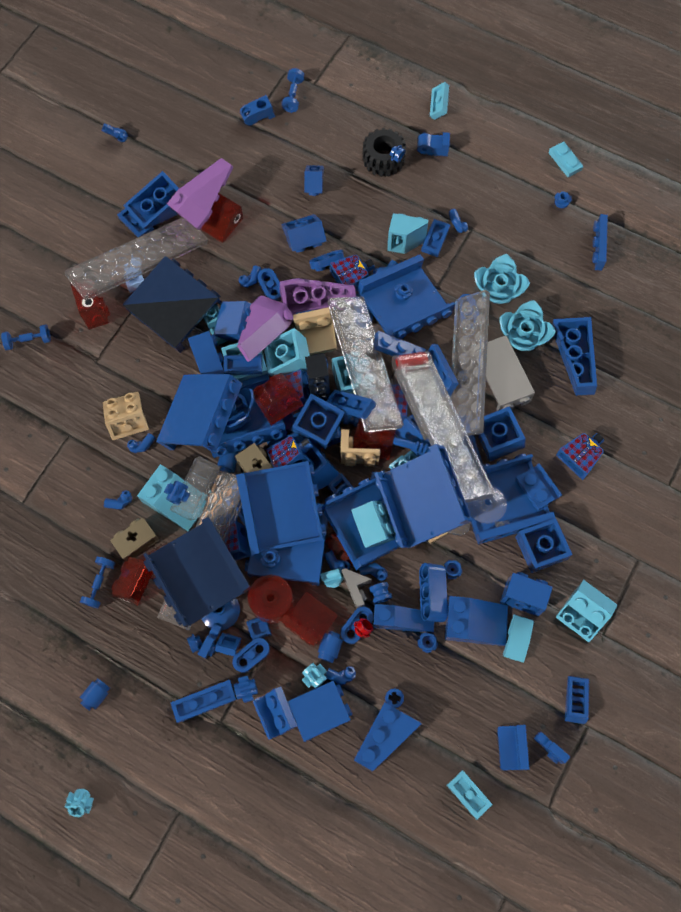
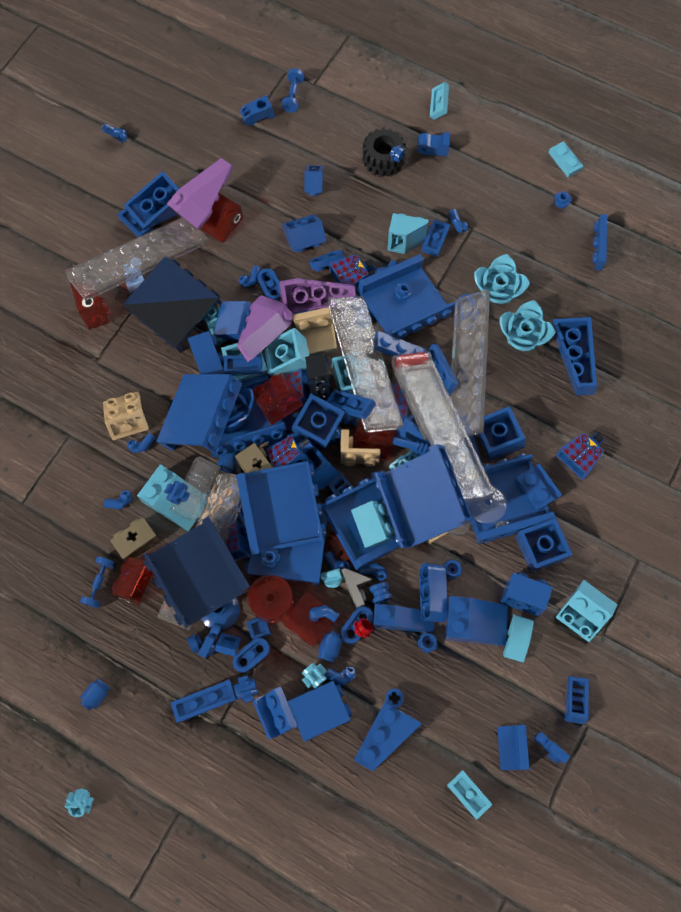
(7, 341): blue wheel -> none
(322, 611): none -> blue arm
(506, 375): light grey panel -> none

